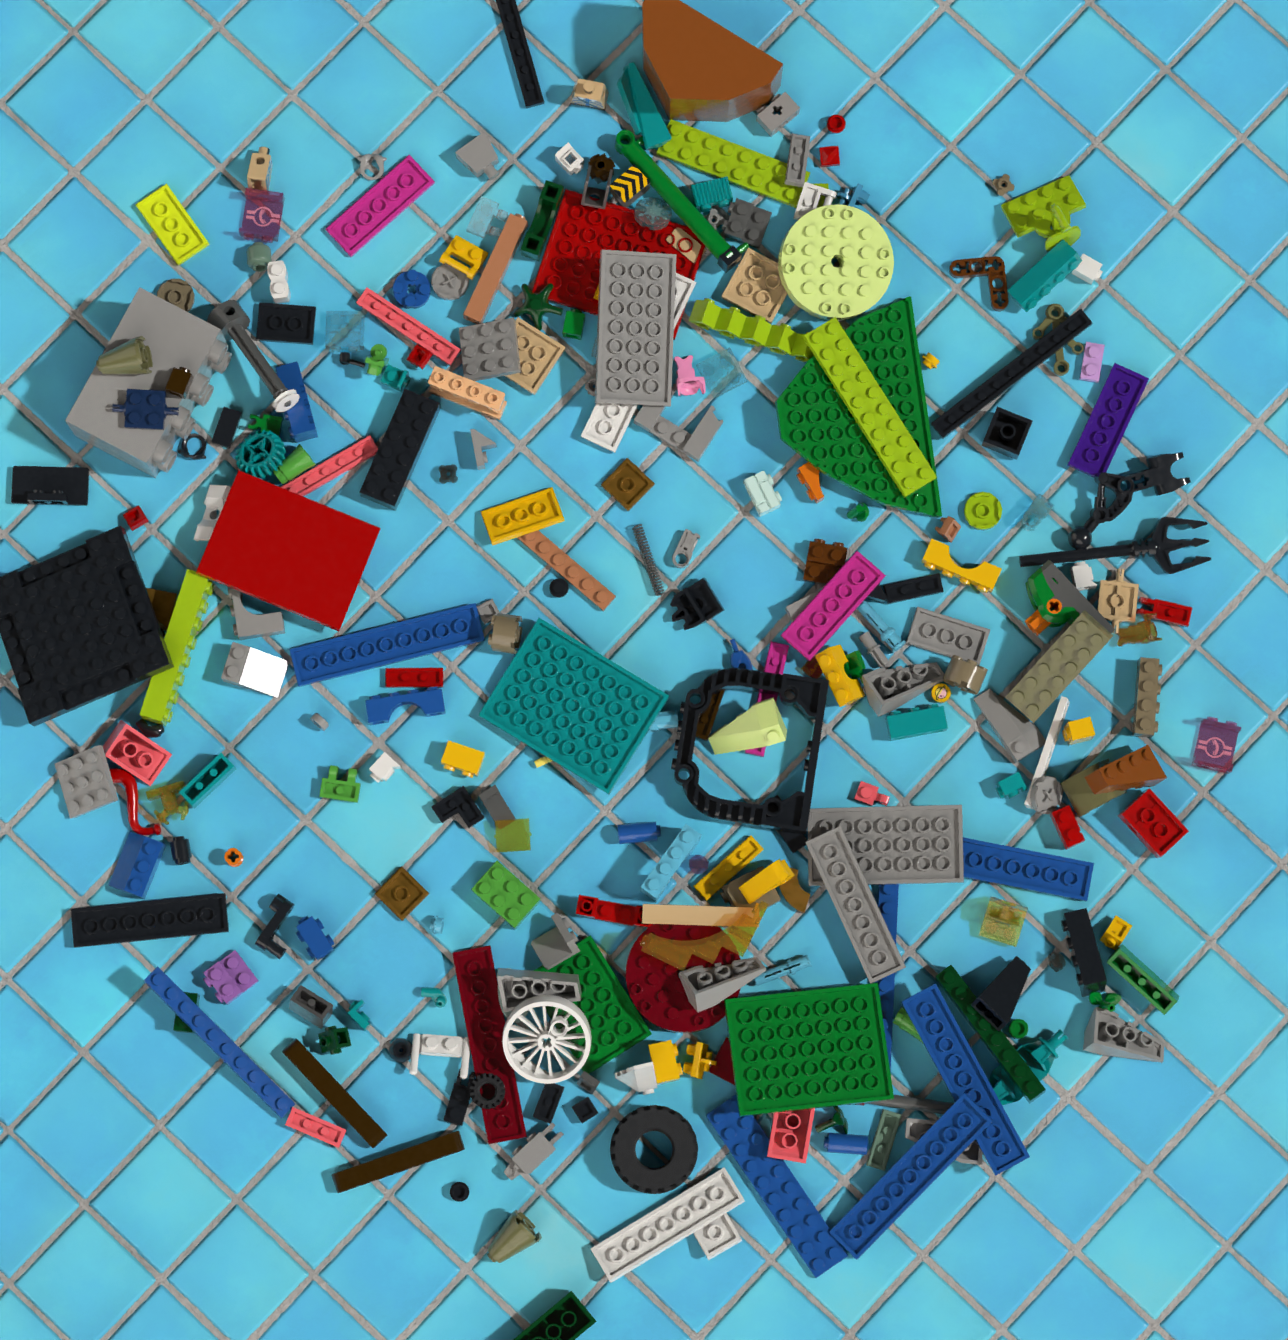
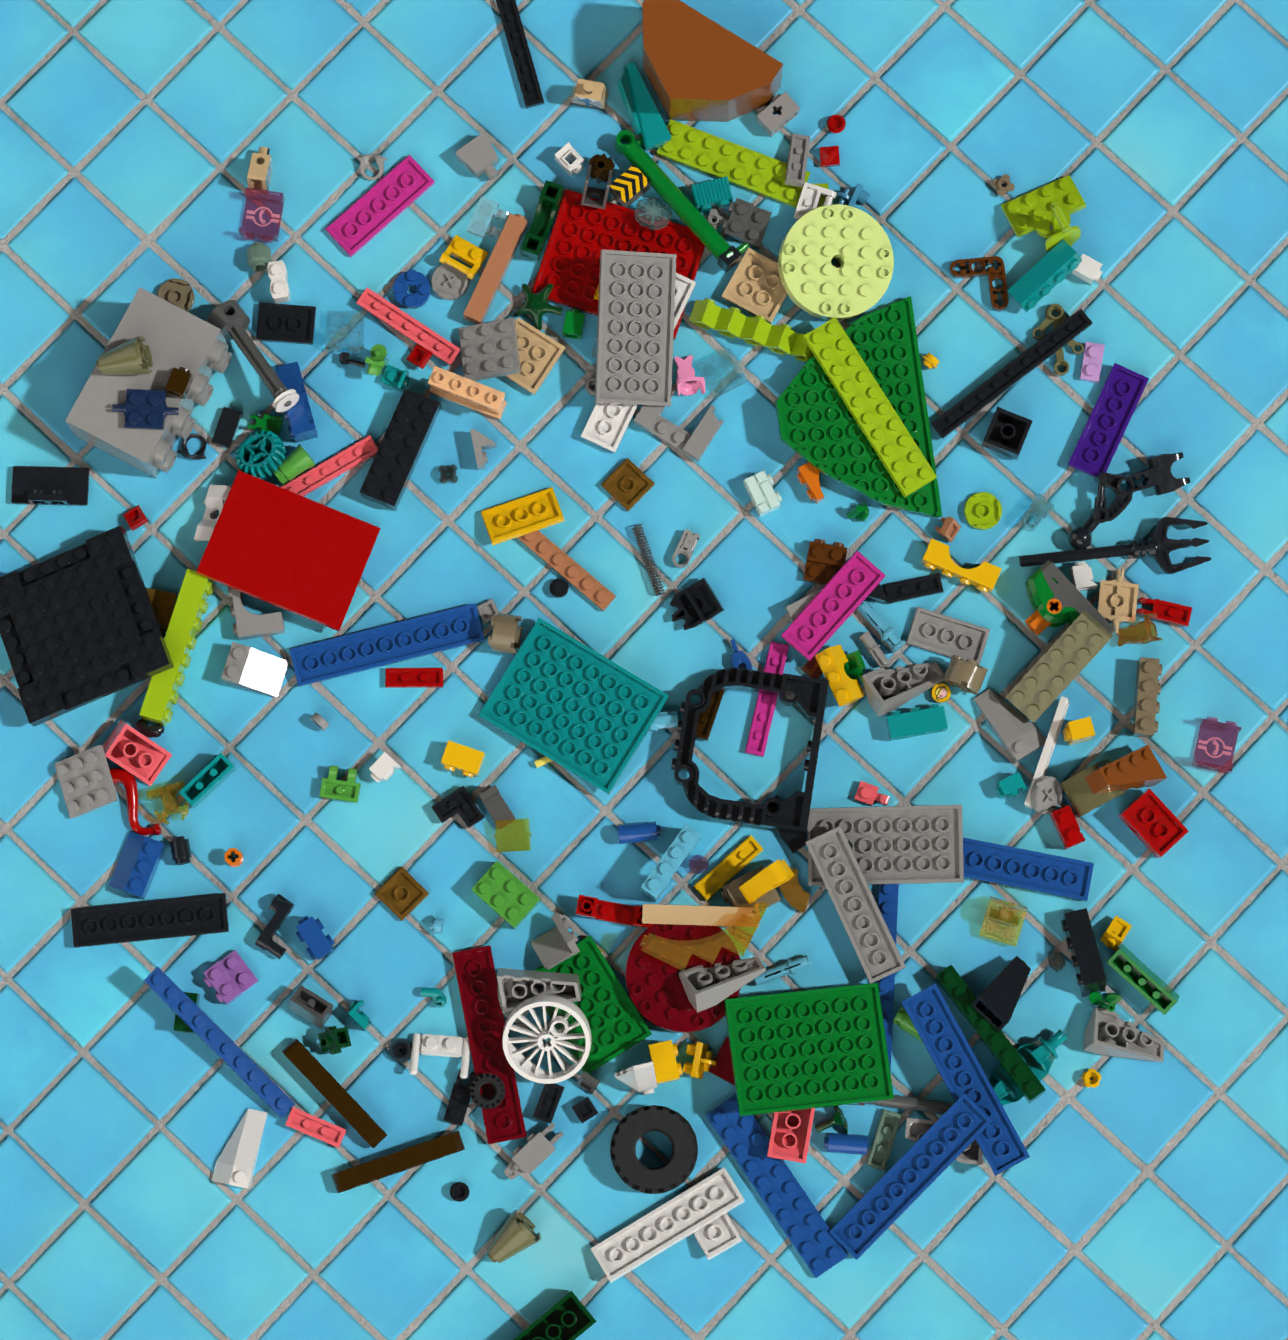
(172, 224): neon yellow tile -> none
(240, 1155): none -> white wedge
(429, 701): blue arch -> none
(685, 244): tan tile -> none
(752, 729): yellowish green wedge -> none
(1018, 1028): green tile -> none
(1091, 1073): none -> yellow plate

